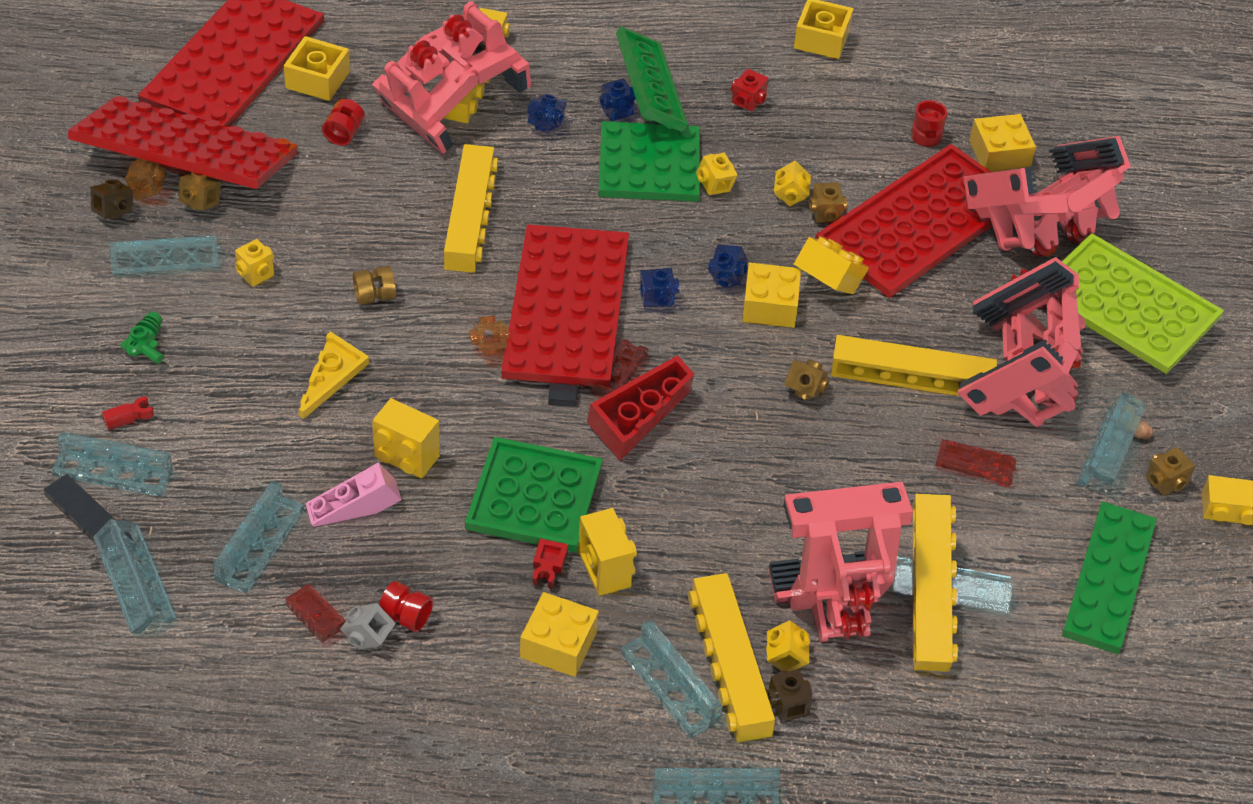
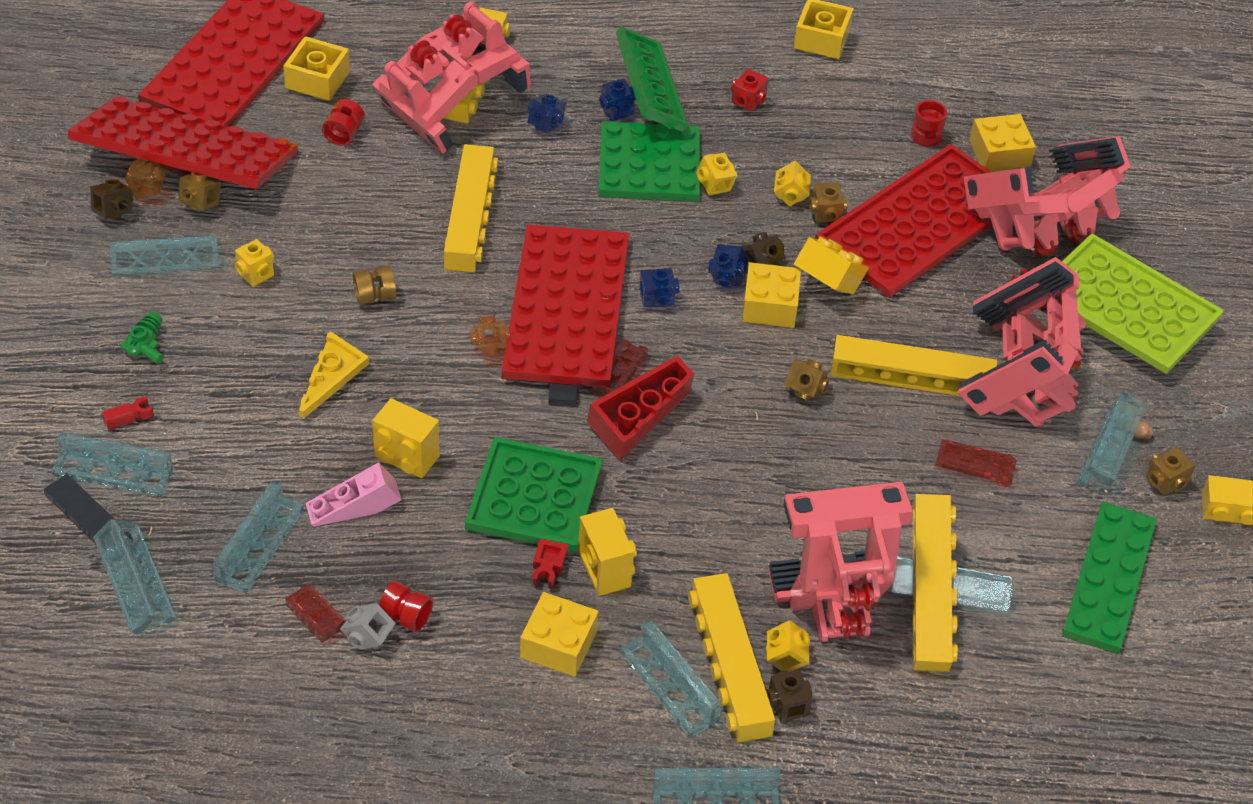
(764, 249): none -> dark brown brick

